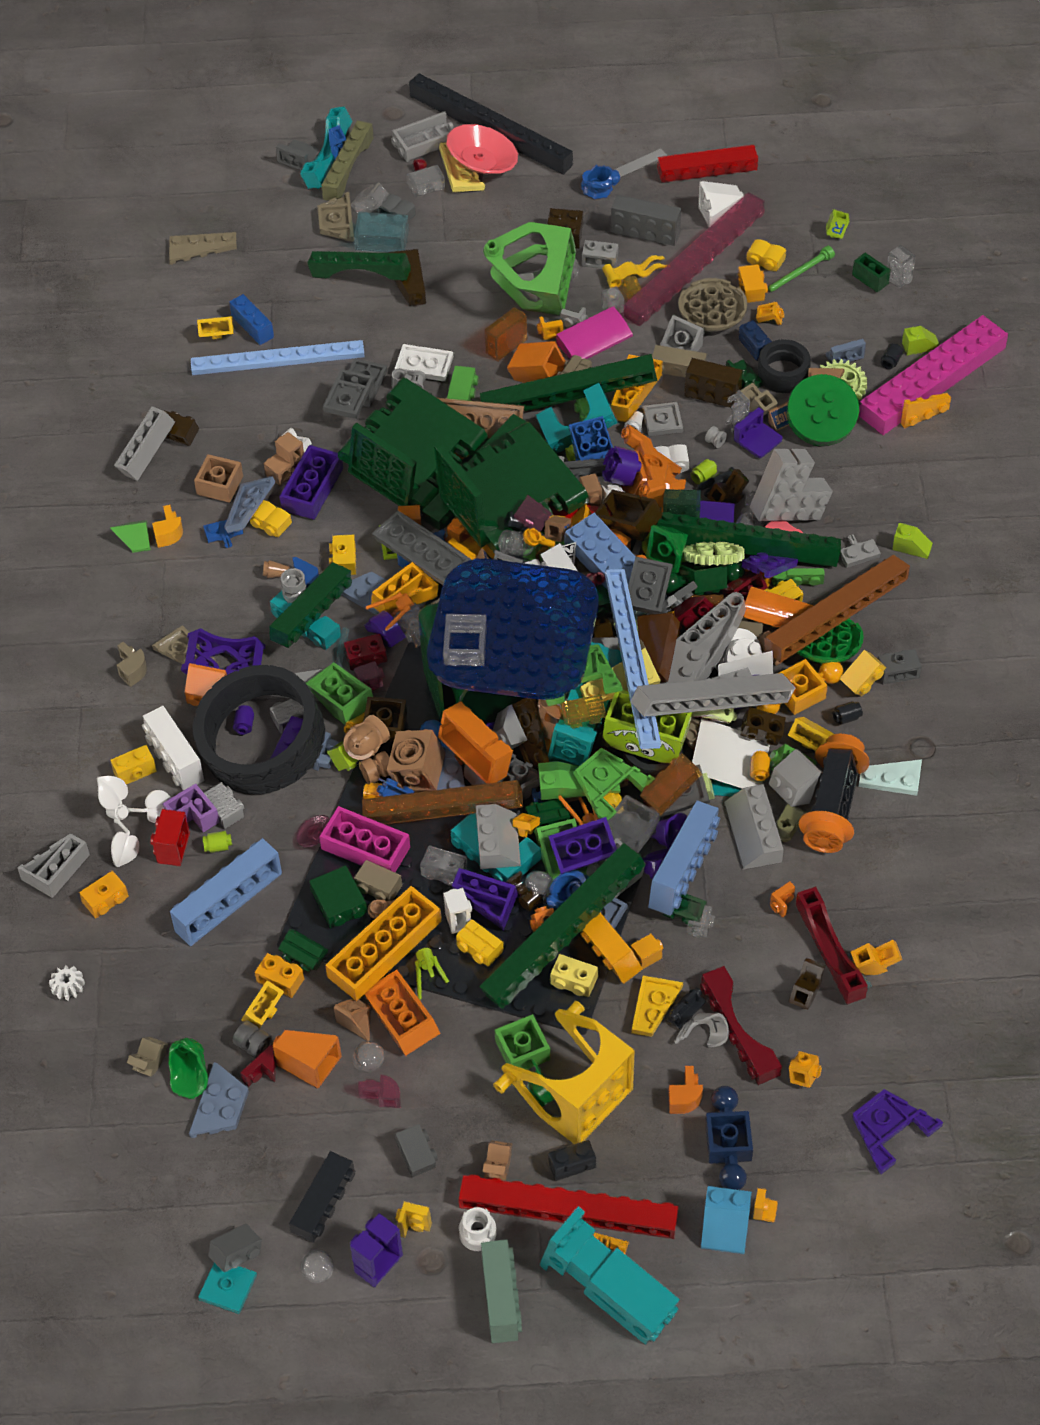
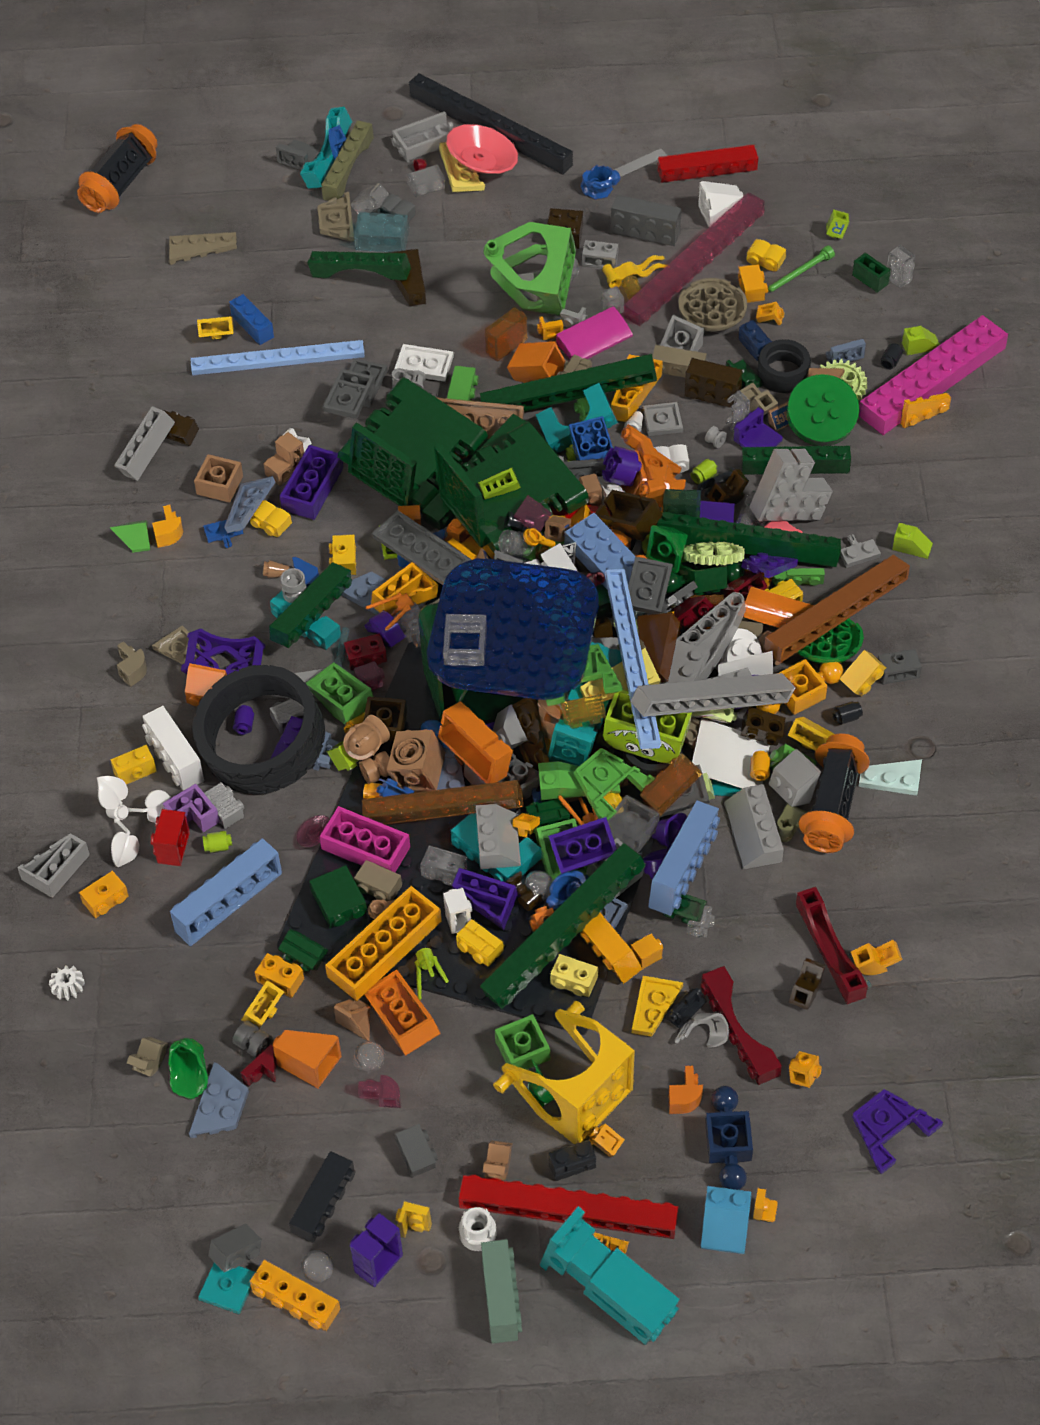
(117, 168): none -> brick
(294, 1295): none -> light orange brick
(502, 489): none -> lime slope
(606, 1139): none -> light orange bracket
(782, 897): orange bracket -> none
(826, 458): none -> dark green brick

